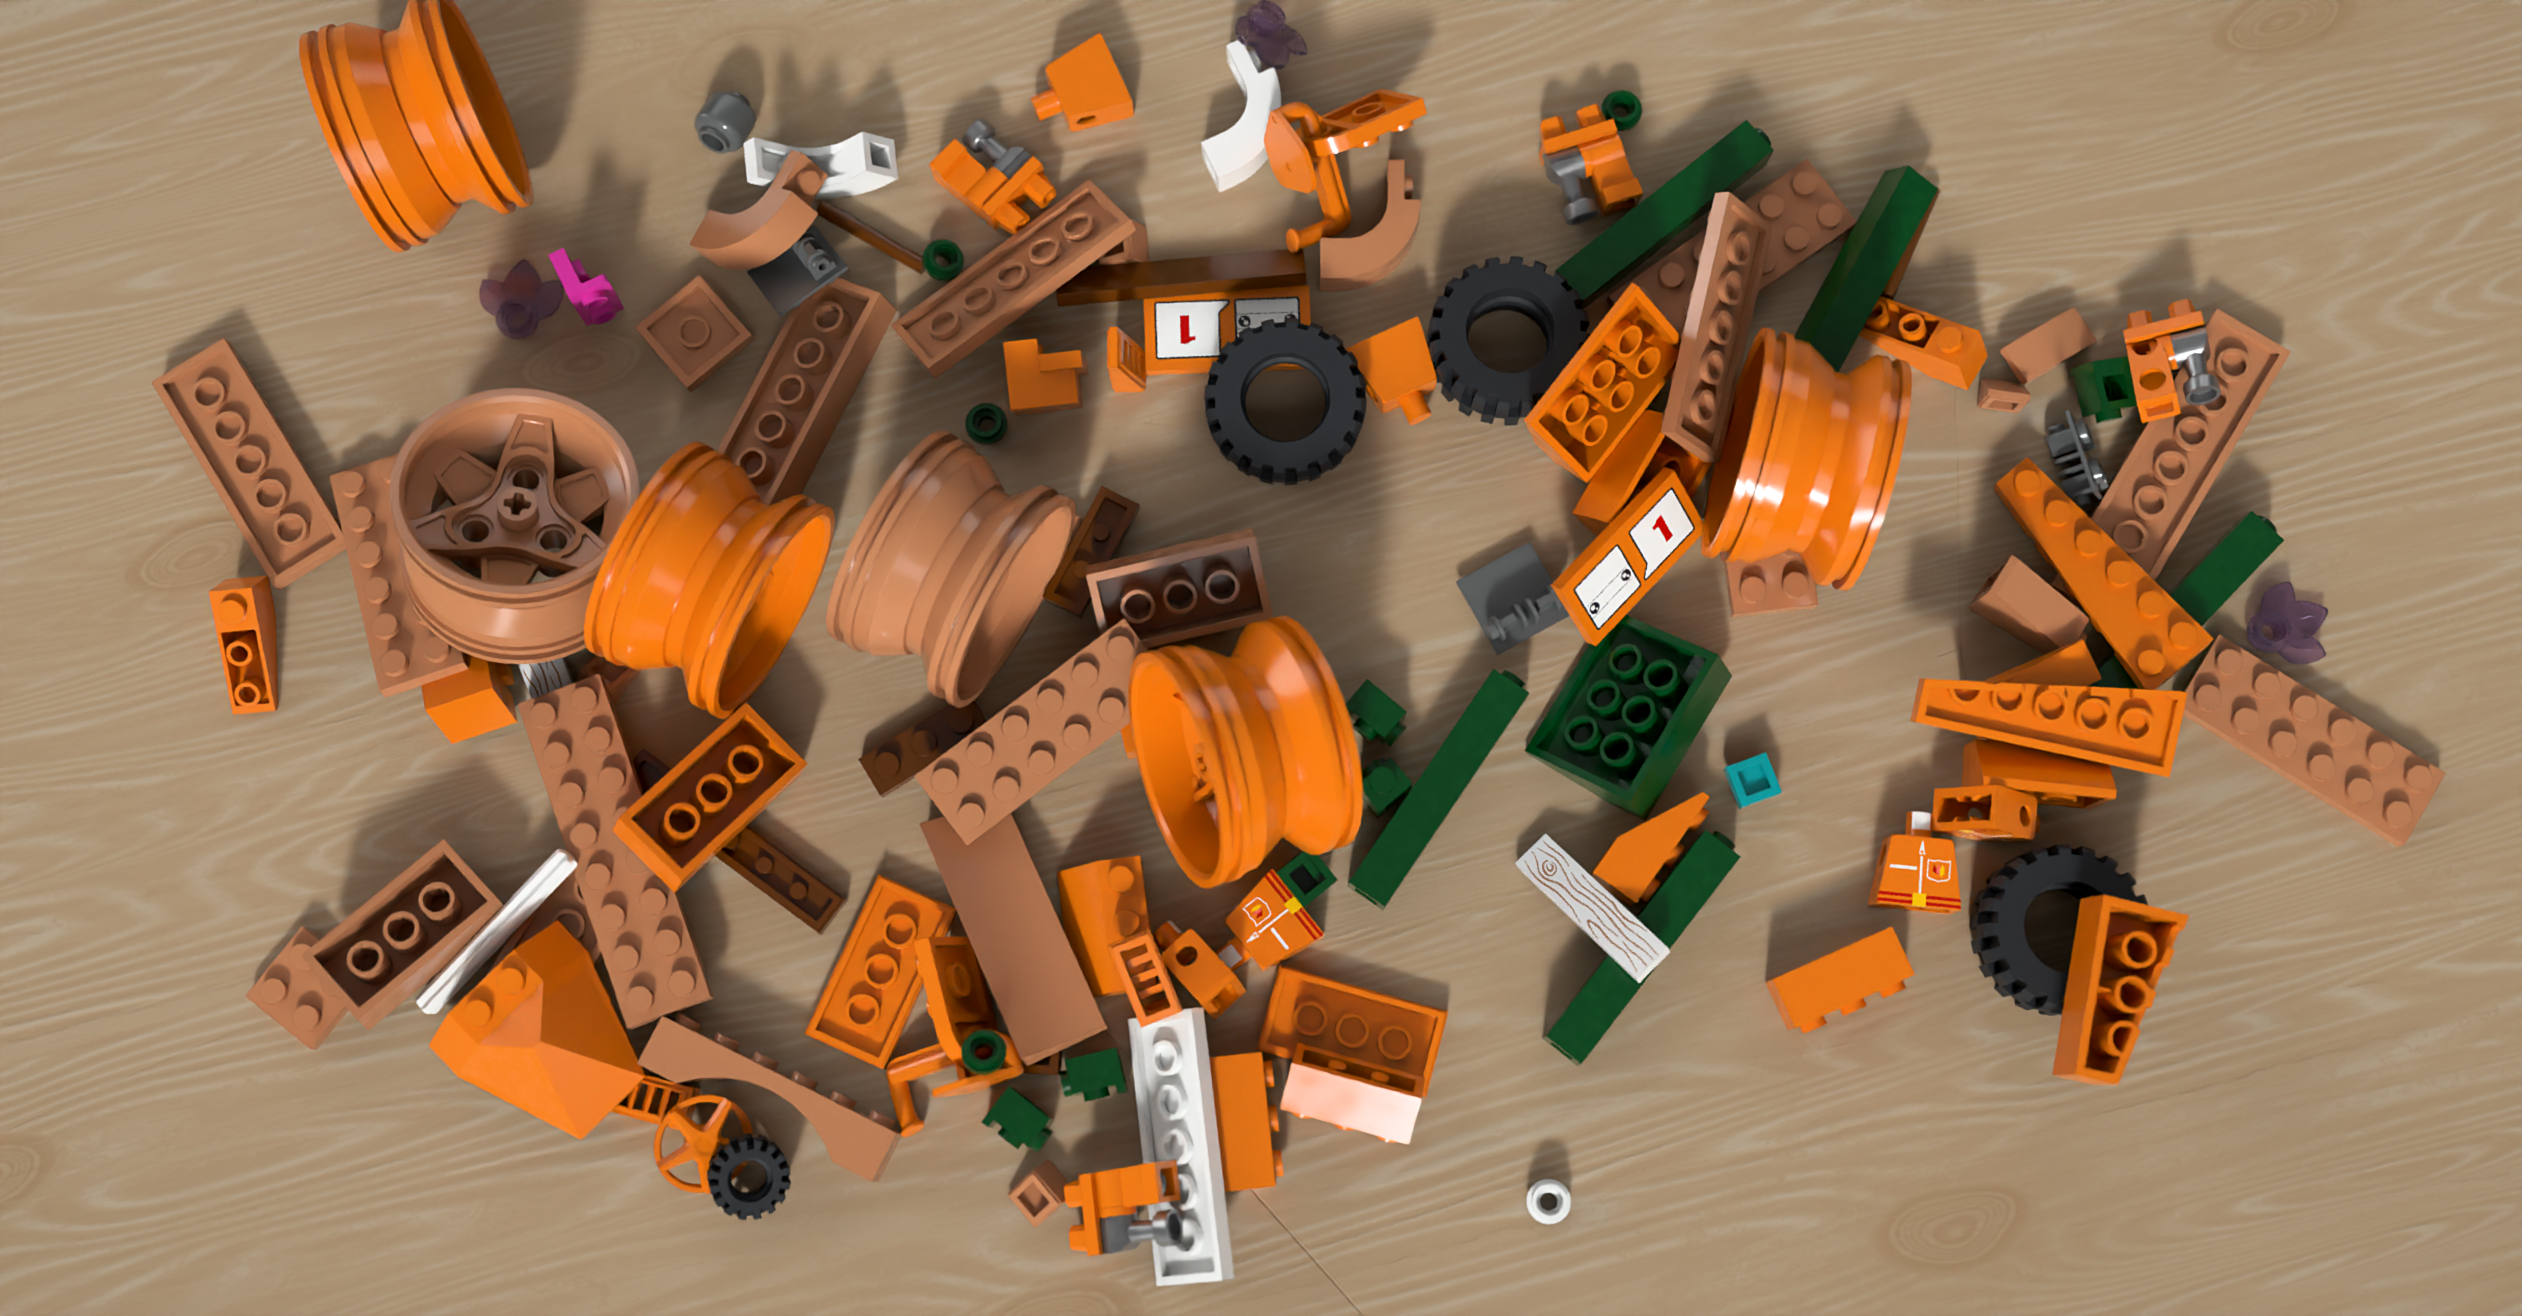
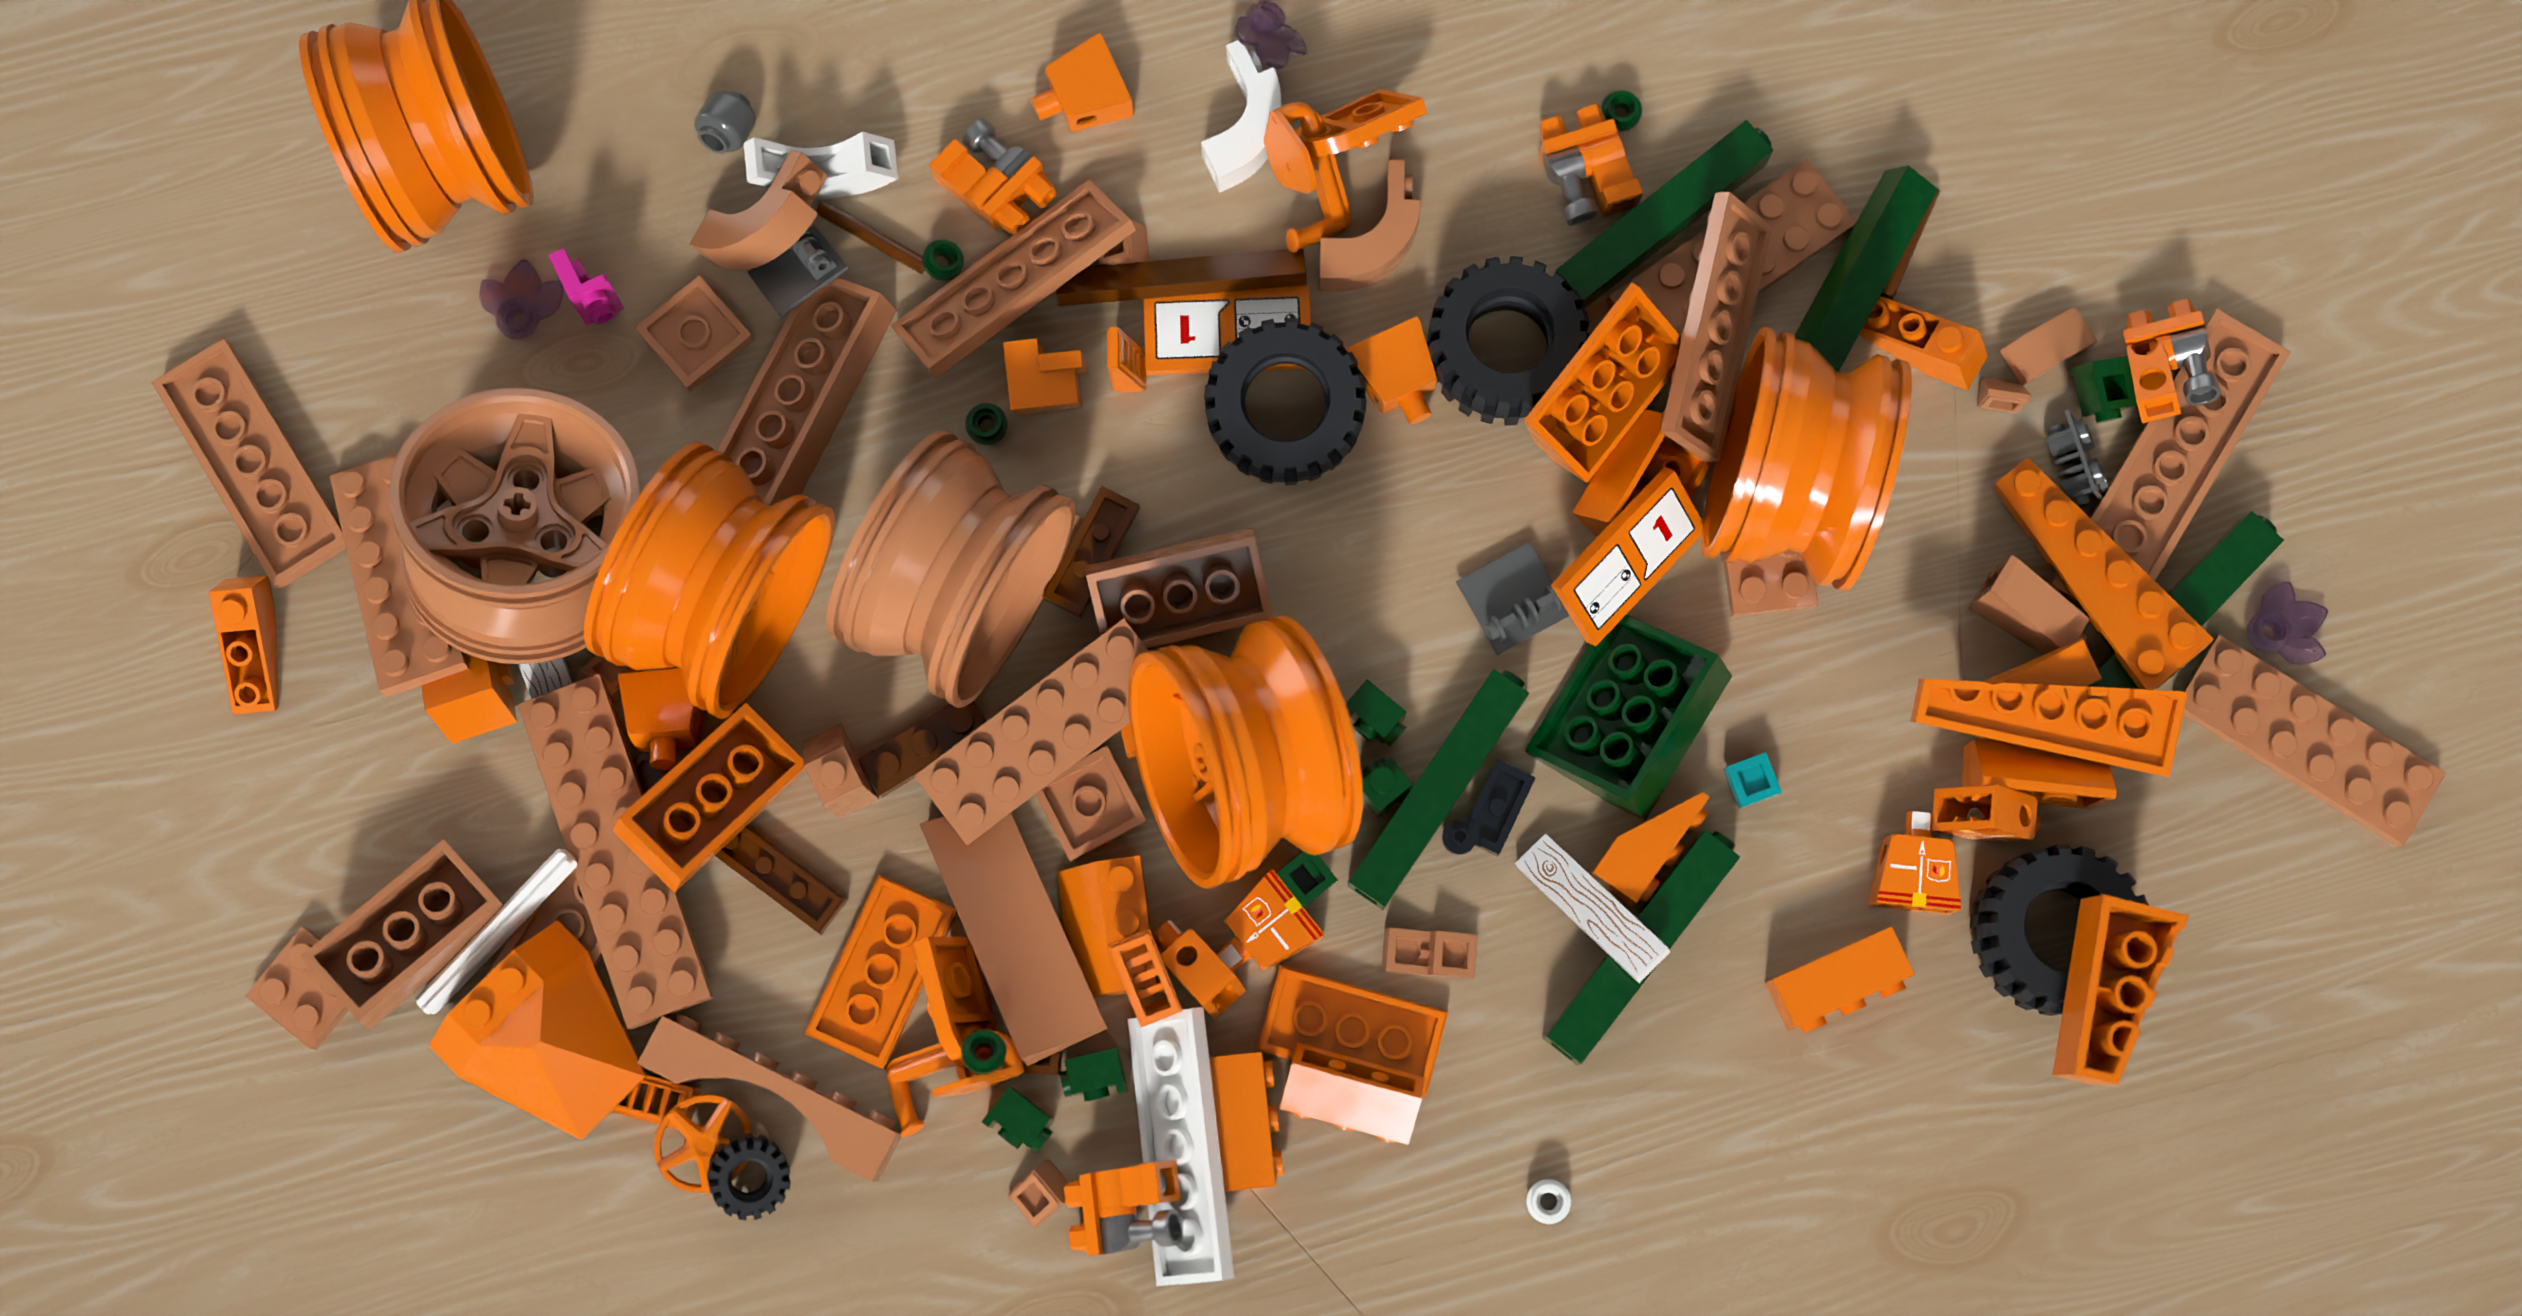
(660, 714): none -> orange torso
(837, 772): none -> nougat slope
(1090, 805): none -> nougat plate
(1429, 953): none -> nougat slope
(1492, 814): none -> black hinge

